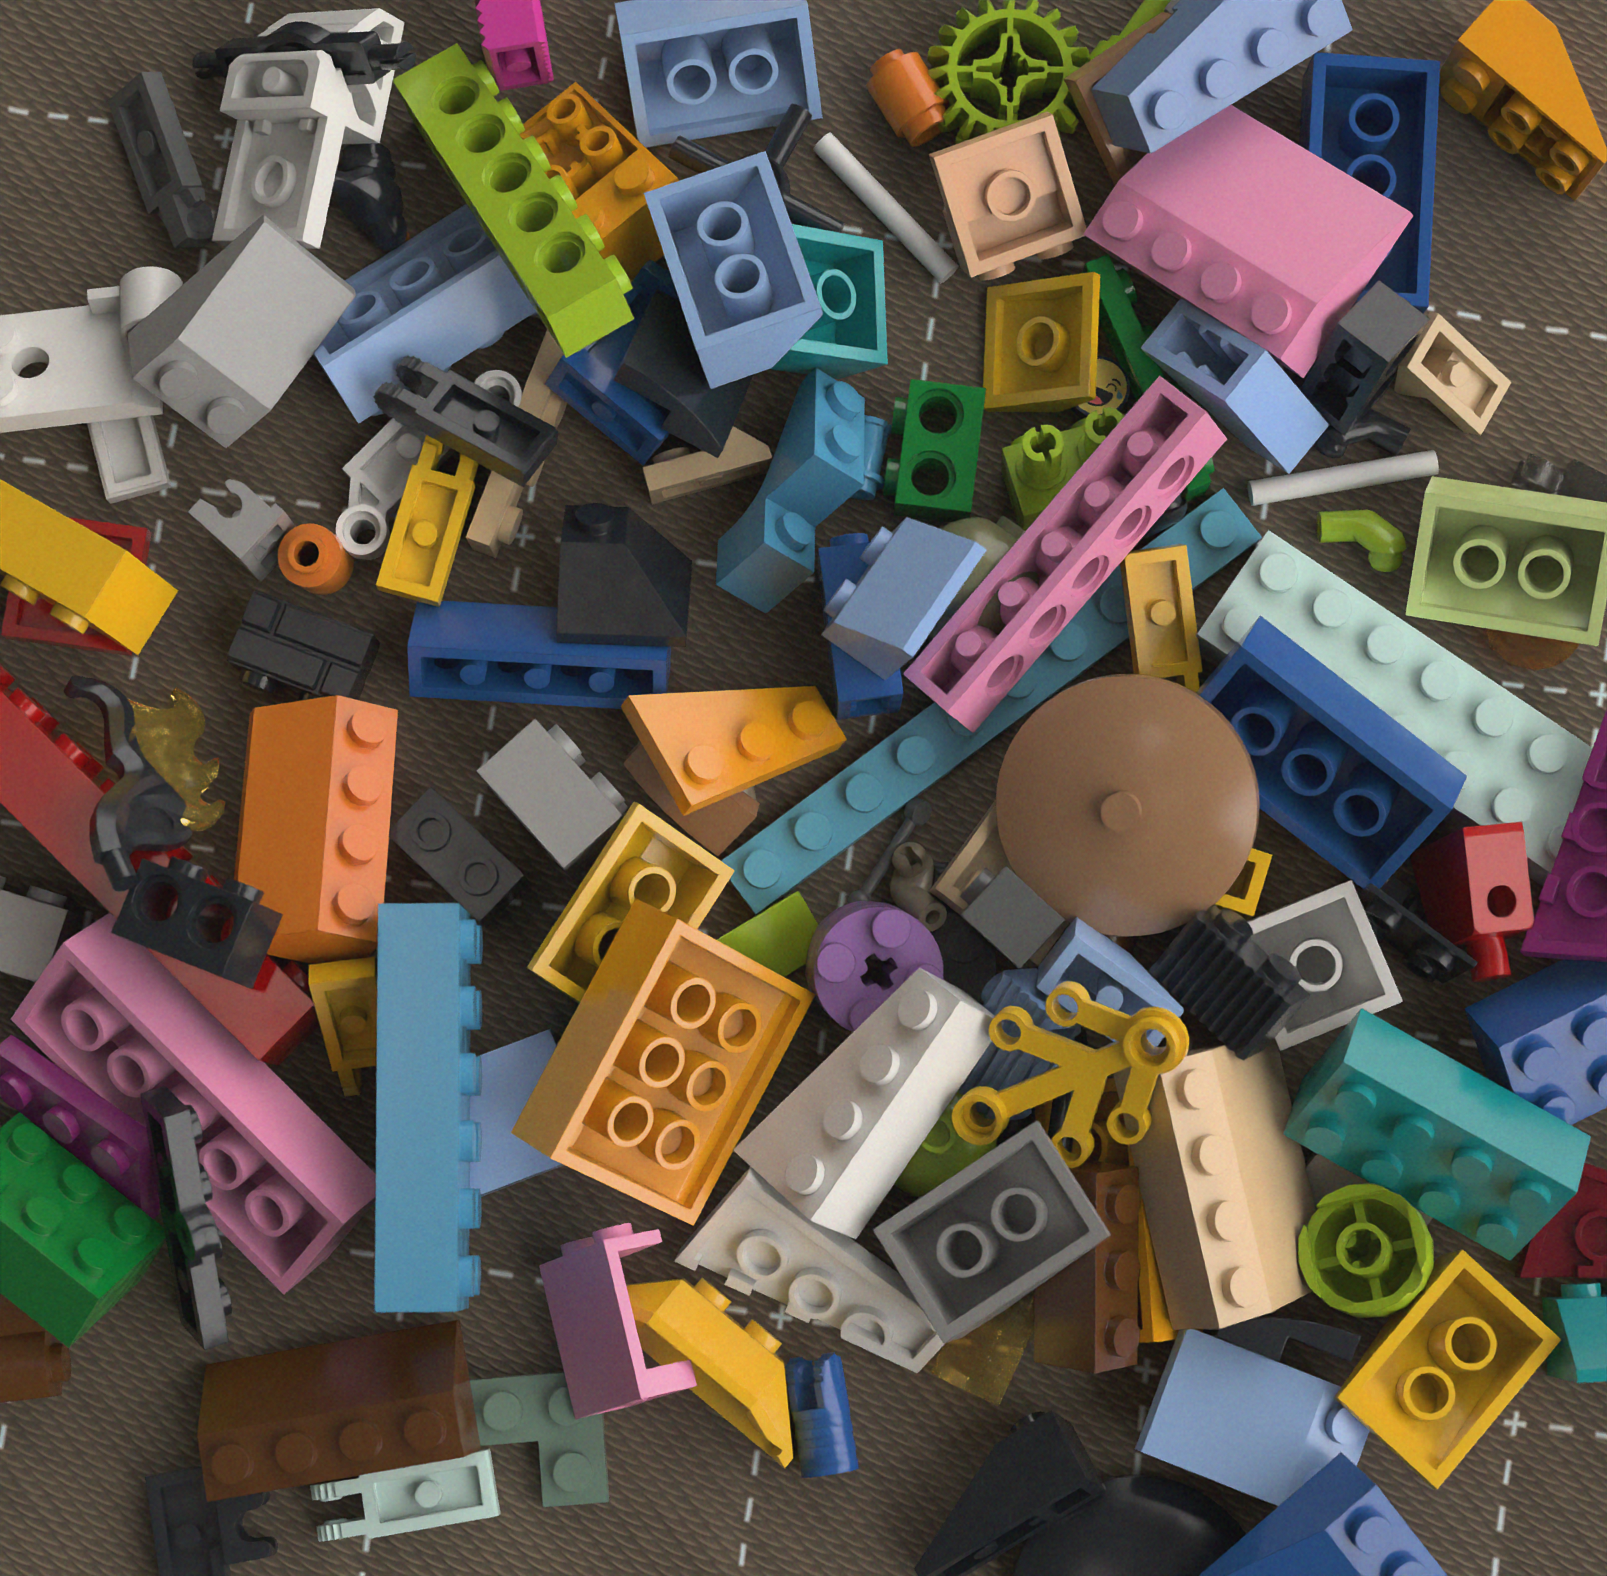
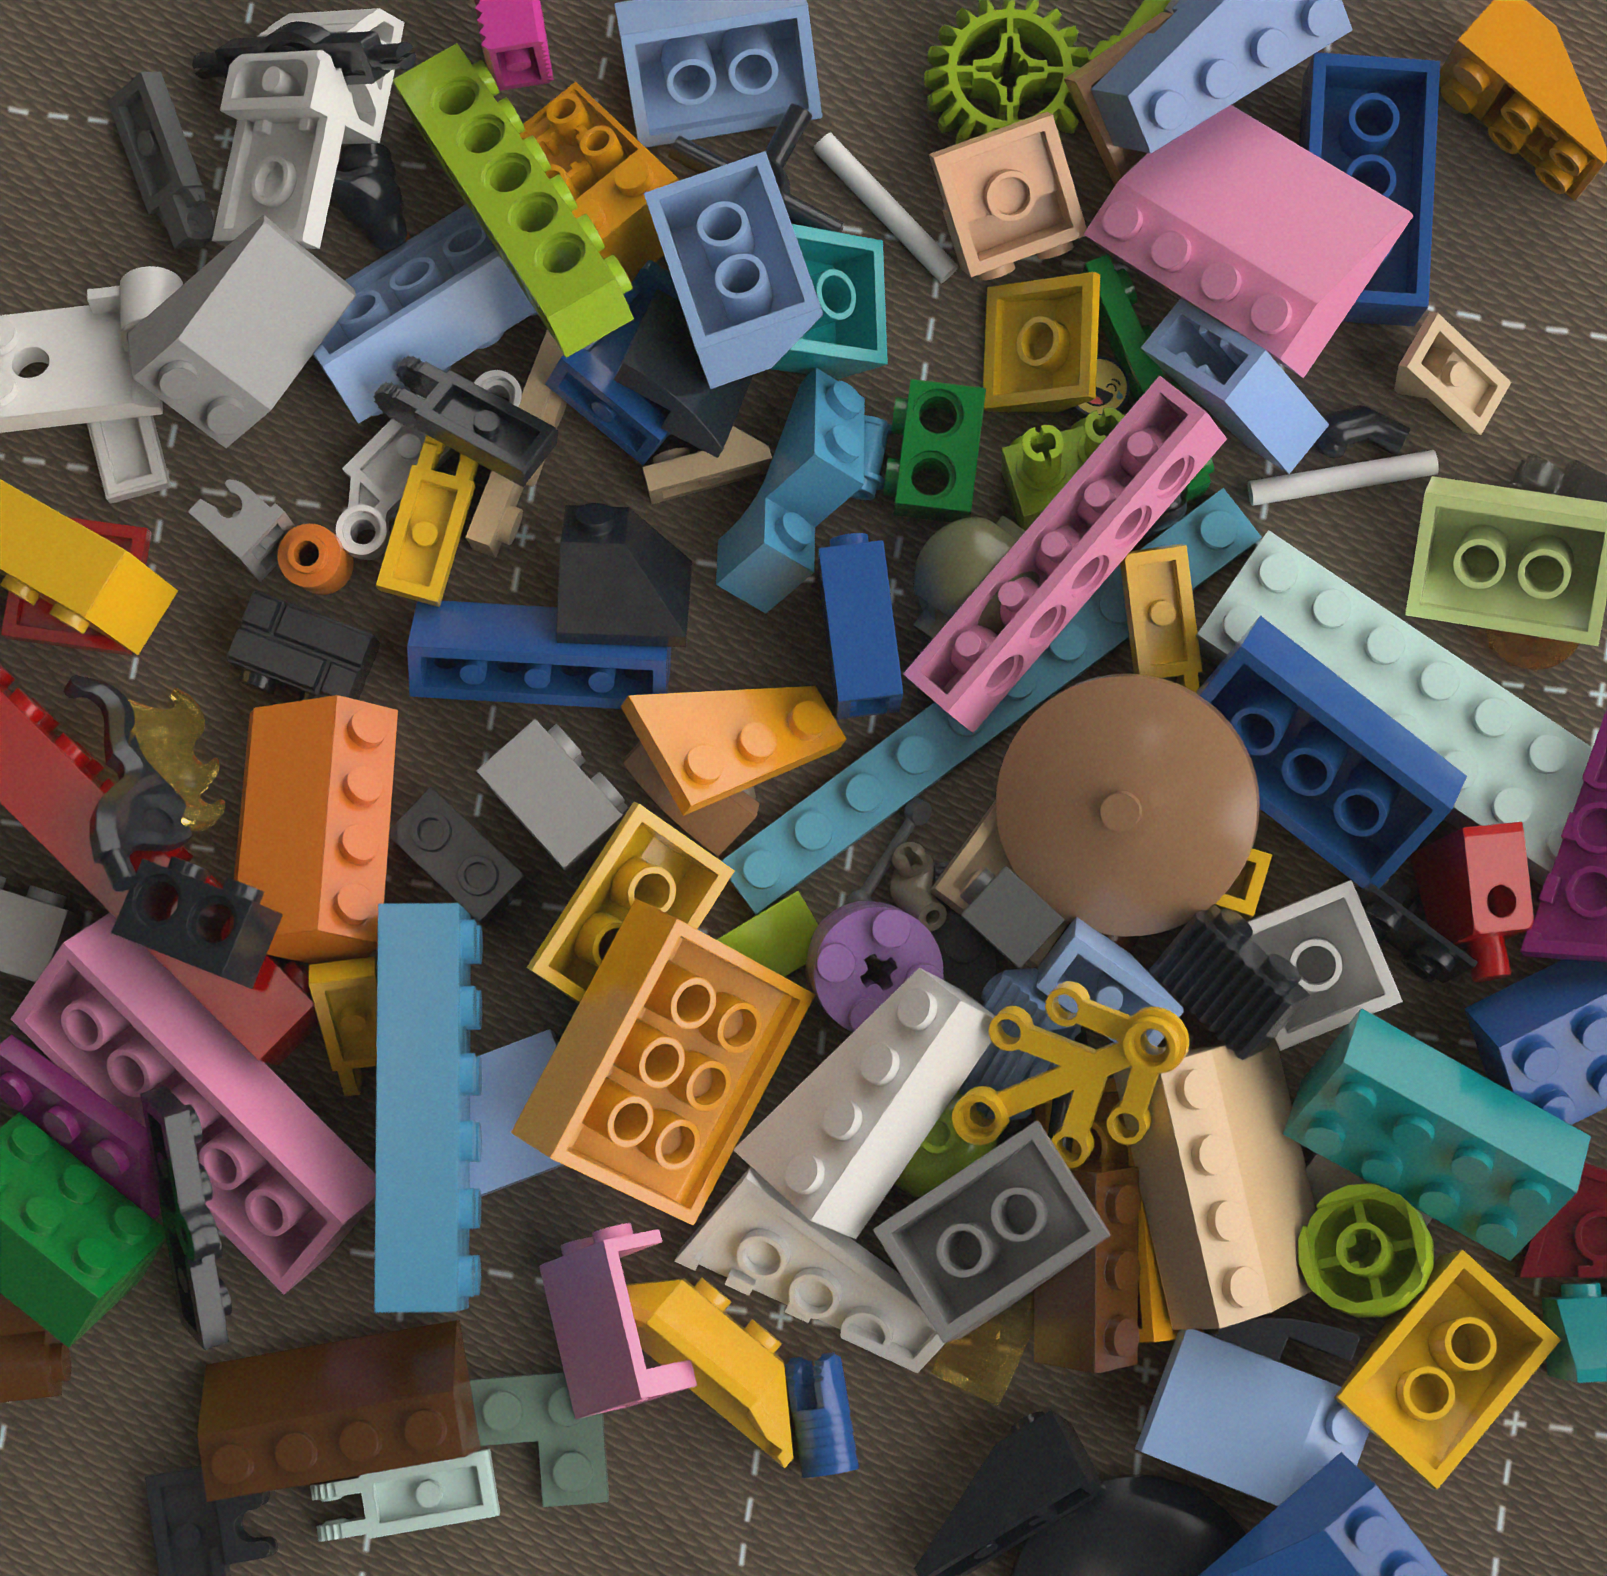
(899, 594): light blue slope -> none
(907, 96): orange brick -> none
(1362, 356): black brick -> none
(1369, 530): lime arm -> none

